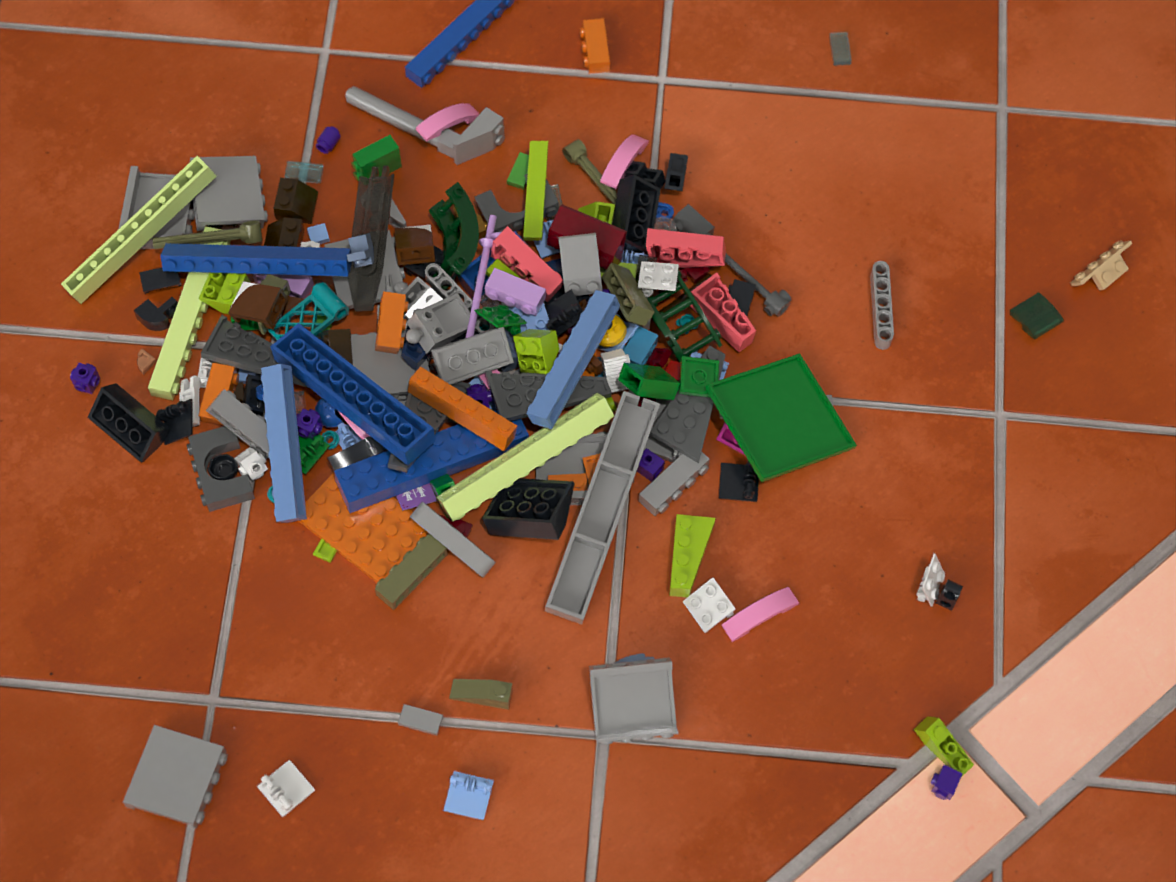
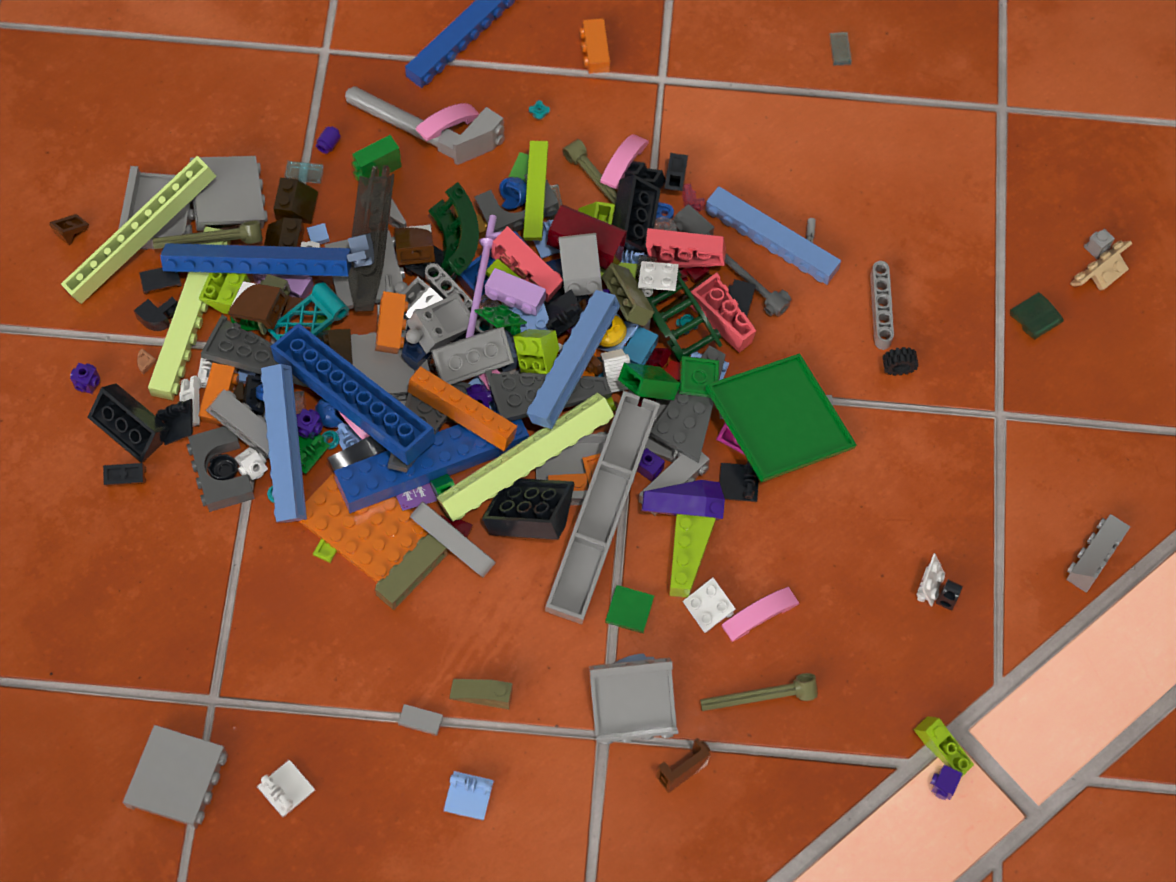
(68, 226): none -> reddish brown slope
(124, 474): none -> black hinge
(514, 192): none -> blue cap
(539, 114): none -> teal plate
(629, 609): none -> green tile
(672, 779): none -> reddish brown panel
(689, 197): none -> clear pink bracket
(691, 498): none -> dark purple wedge
(772, 235): none -> medium blue brick
(803, 687): none -> olive piece
(810, 229): none -> light grey piece
(900, 361): none -> black tyre
(1098, 552): none -> light grey wedge
(1099, 243): none -> light grey brick

